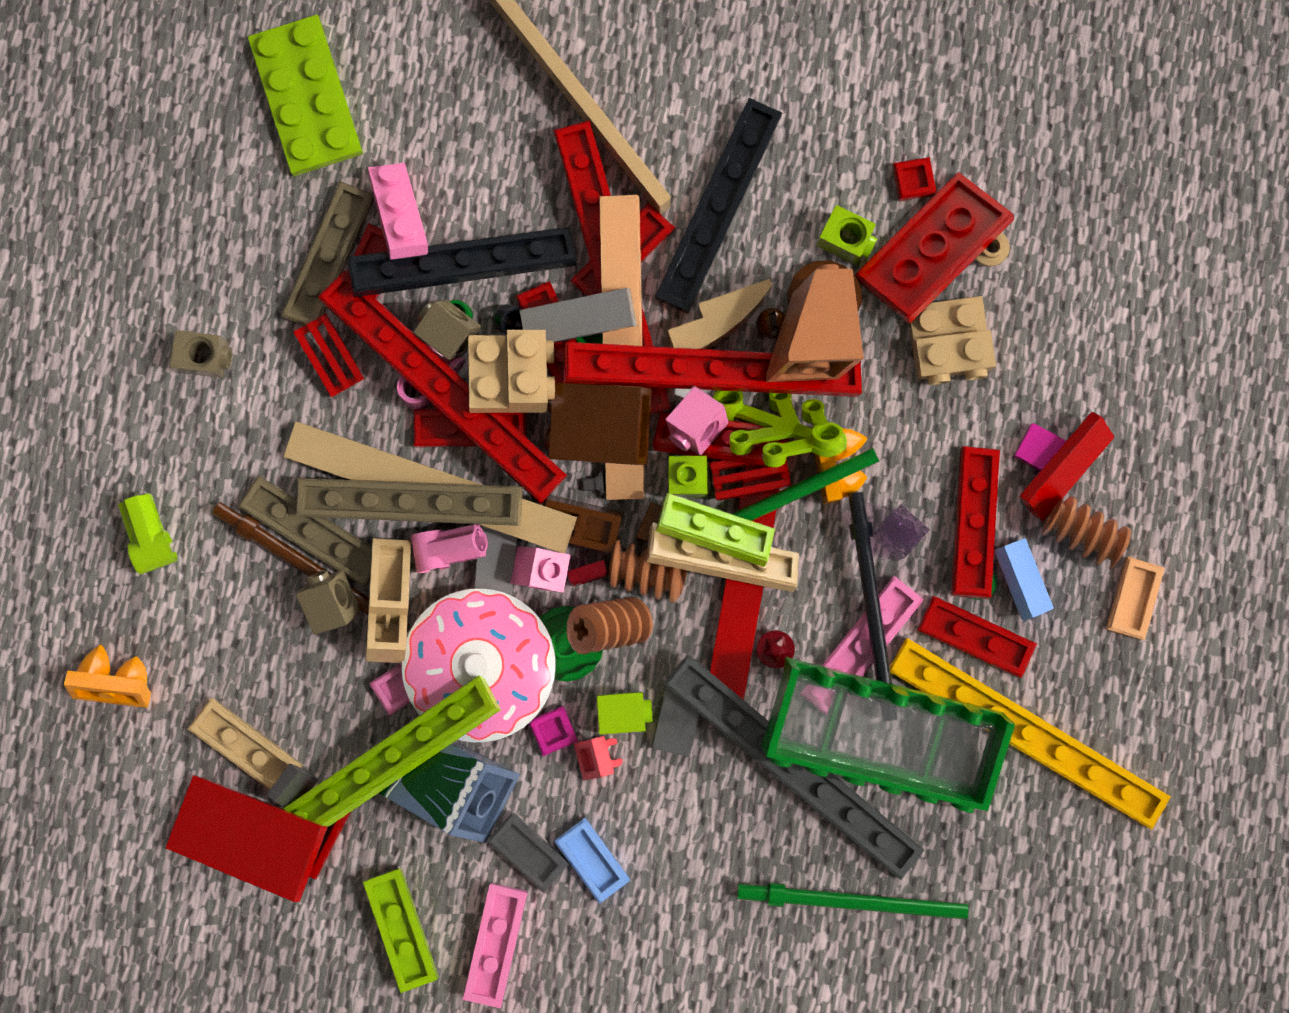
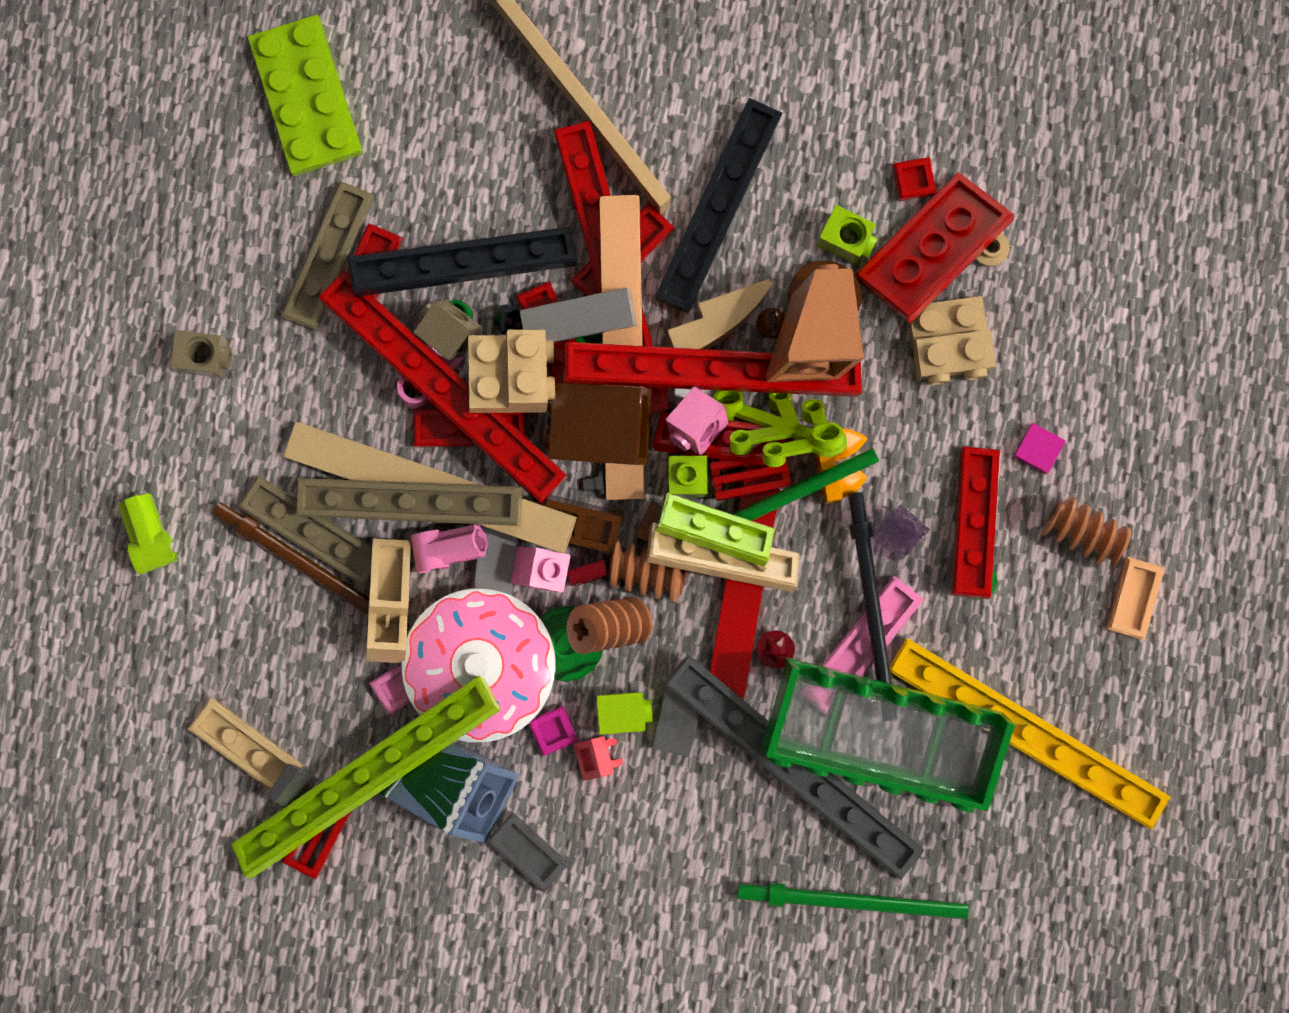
(95, 684): light orange tile -> none
(246, 838): red tile -> none
(312, 327): red tile -> none
(328, 601): dark tan brick -> none
(397, 211): bright pink plate -> none
(401, 930): lime plate -> none
(495, 945): bright pink plate -> none
(592, 860): light blue tile -> none
(976, 636): red tile -> none
(1024, 579): light blue tile -> none
(1067, 466): red tile -> none

